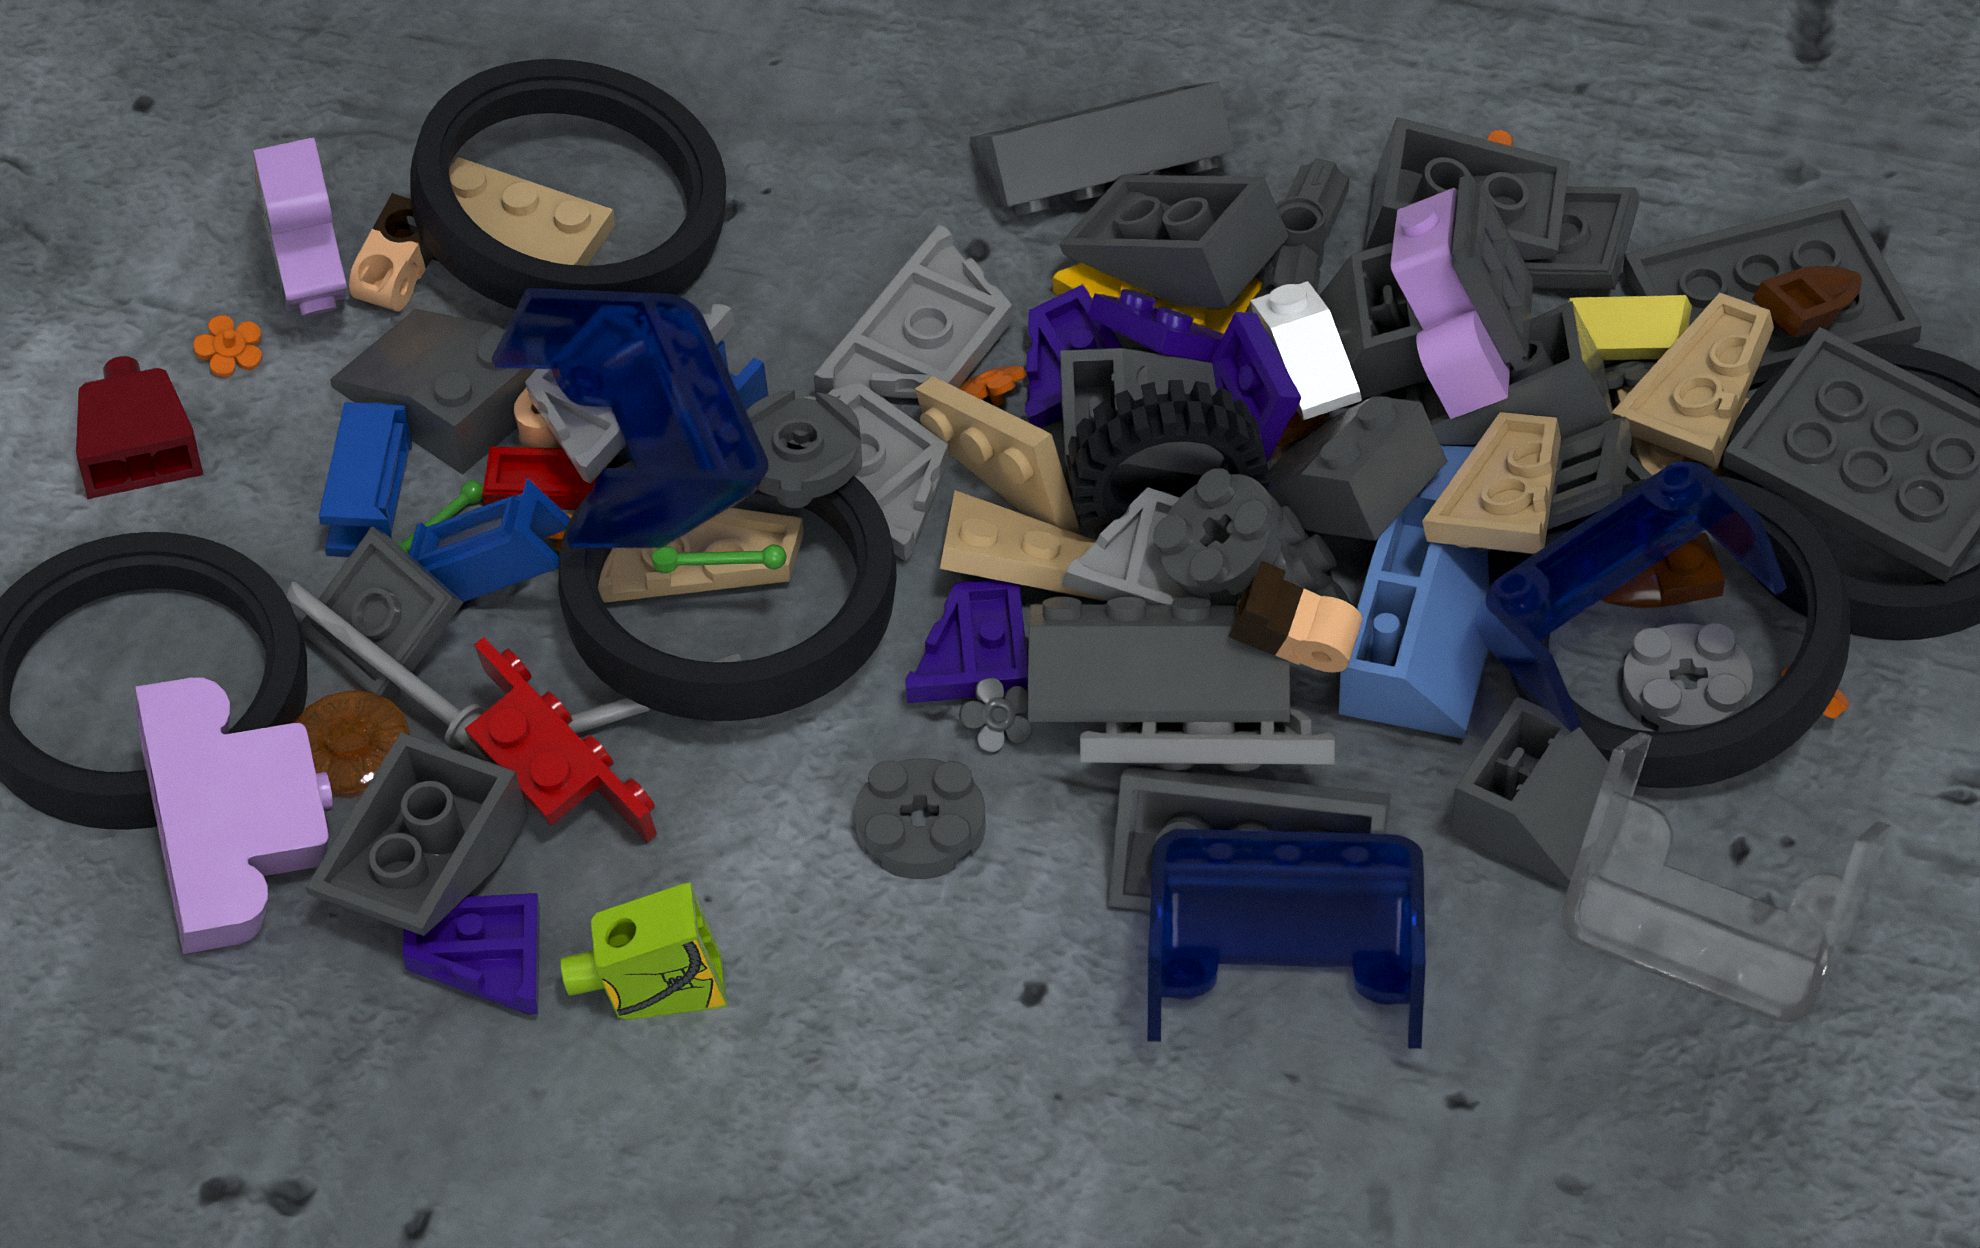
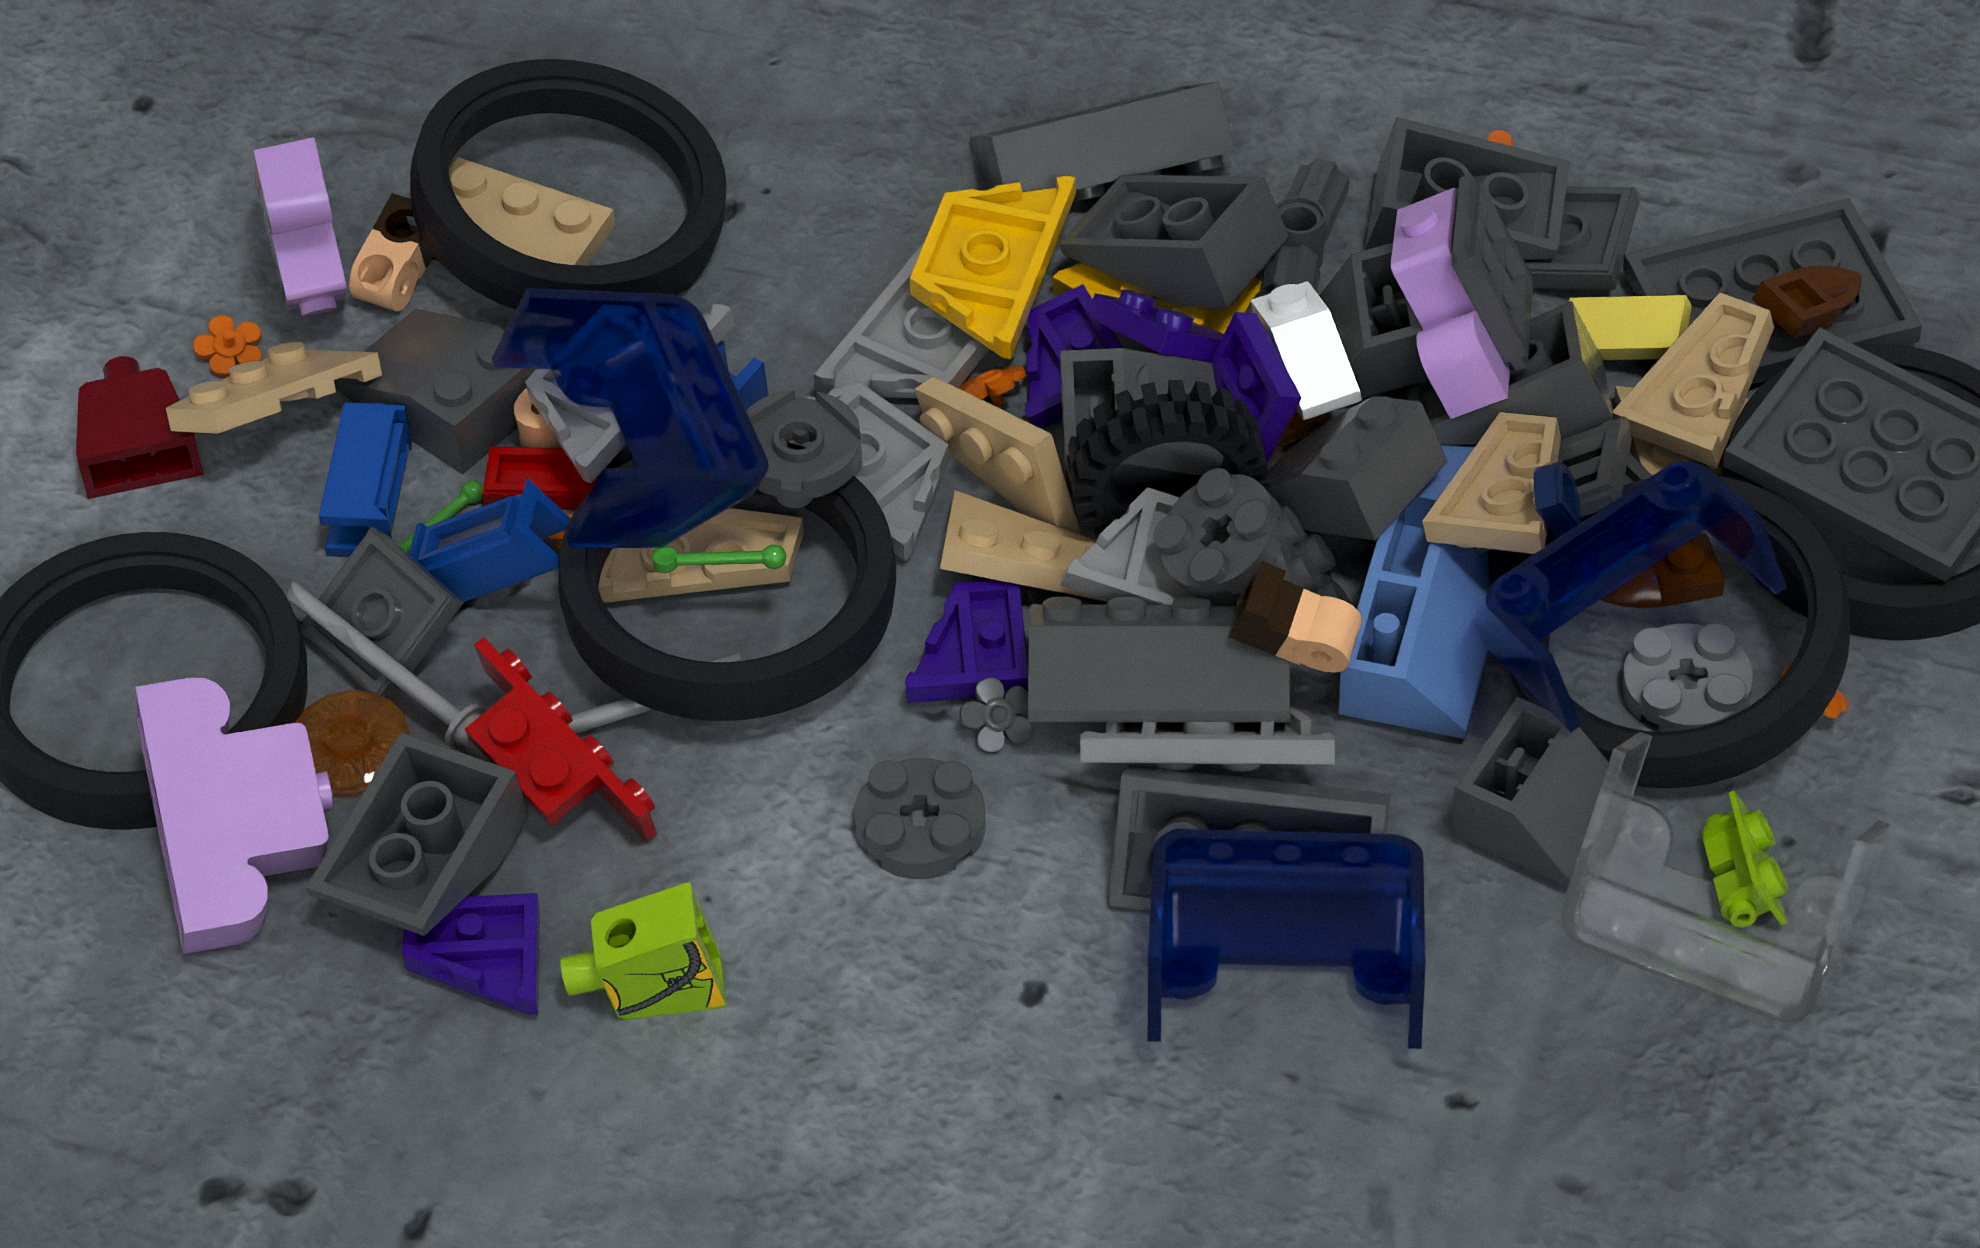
(260, 386): none -> tan wing
(990, 258): none -> yellow wing
(1557, 498): none -> dark blue tile
(1627, 373): dark grey plant -> none
(1742, 843): none -> lime hinge

